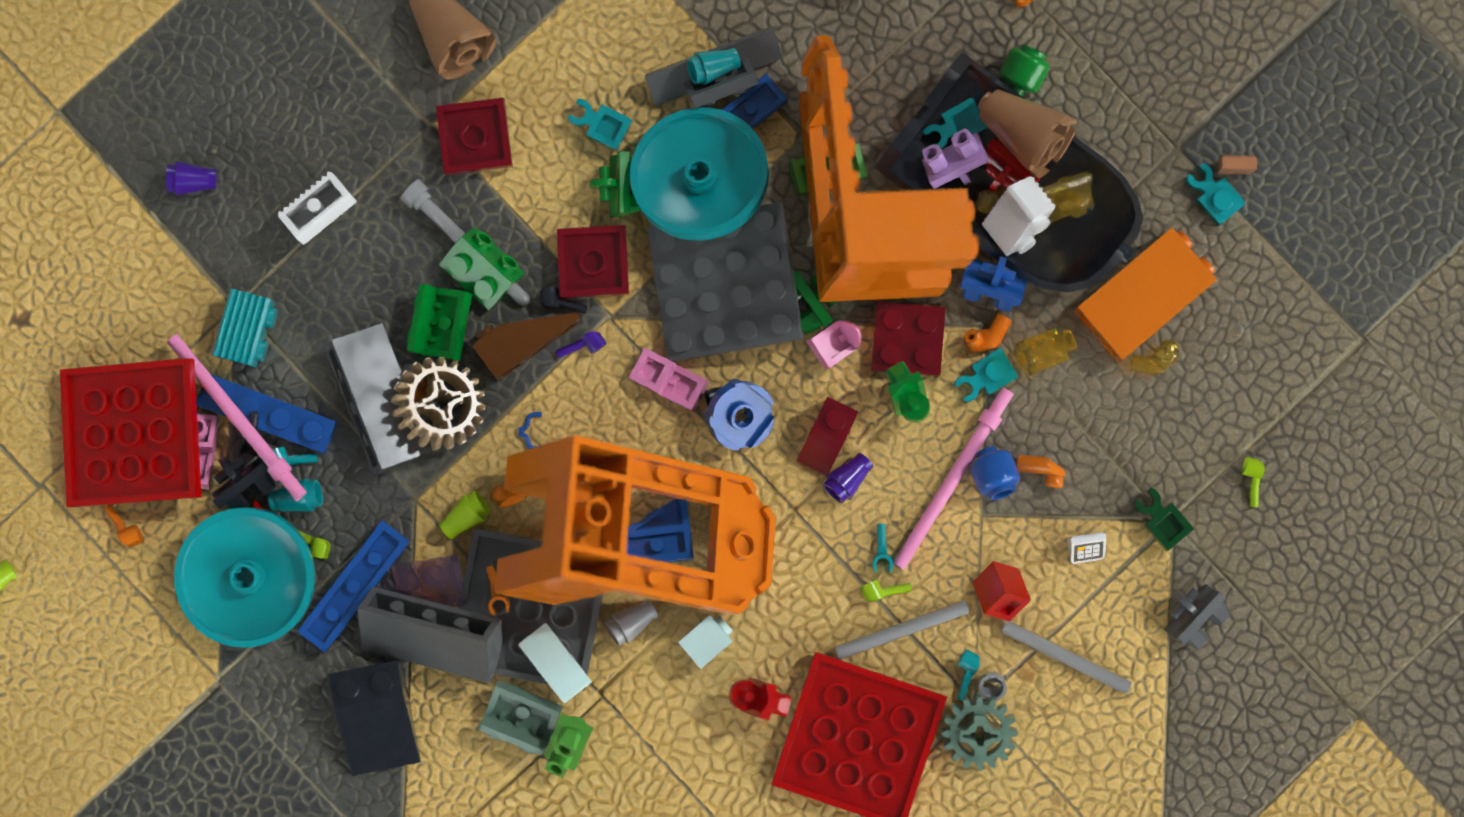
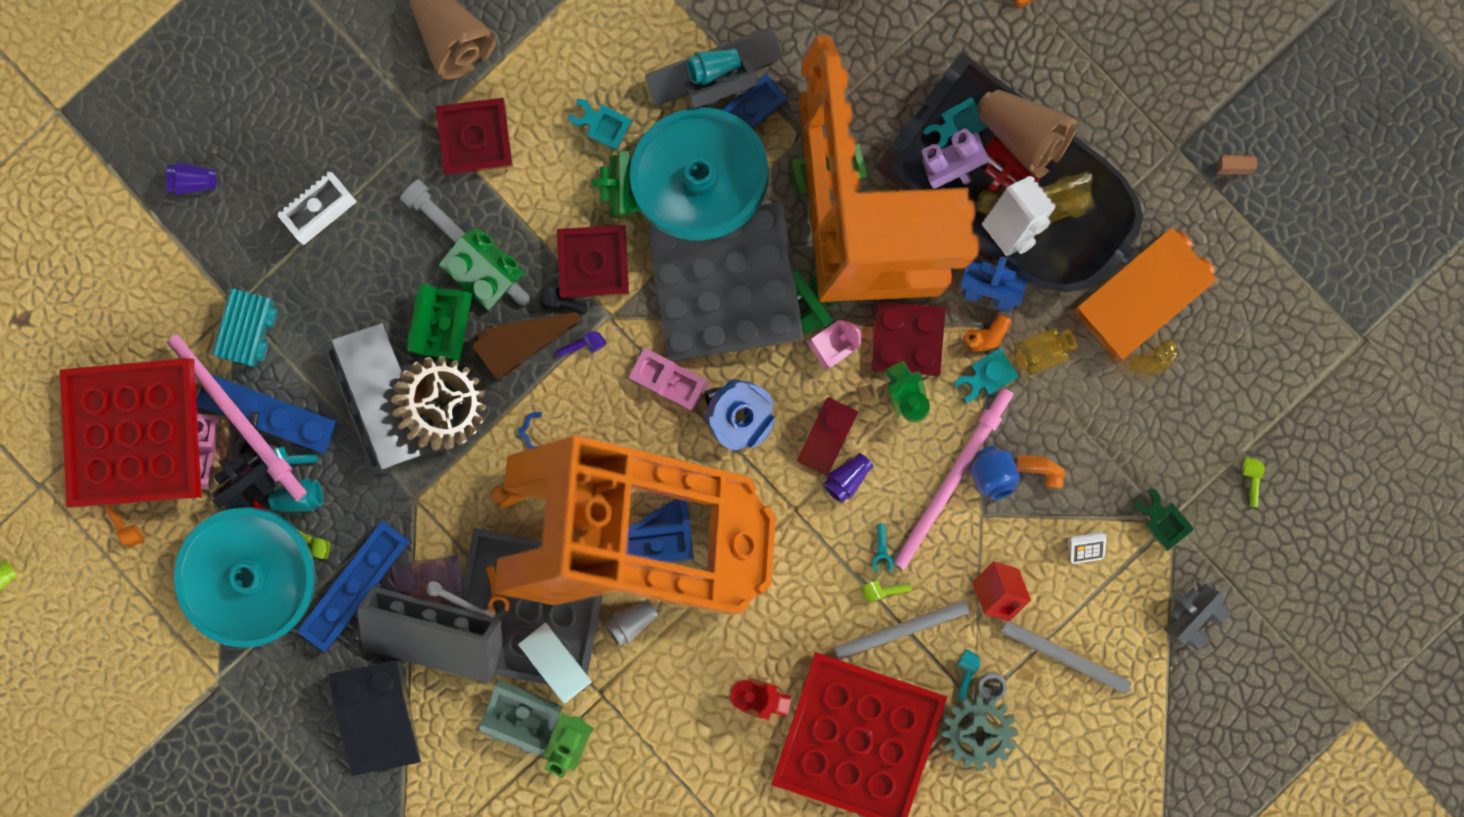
(435, 589): none -> light grey hinge
(466, 514): lime cone -> none
(707, 640): light aqua brick -> none
(1024, 69): green head -> none
(1218, 198): teal plate -> none

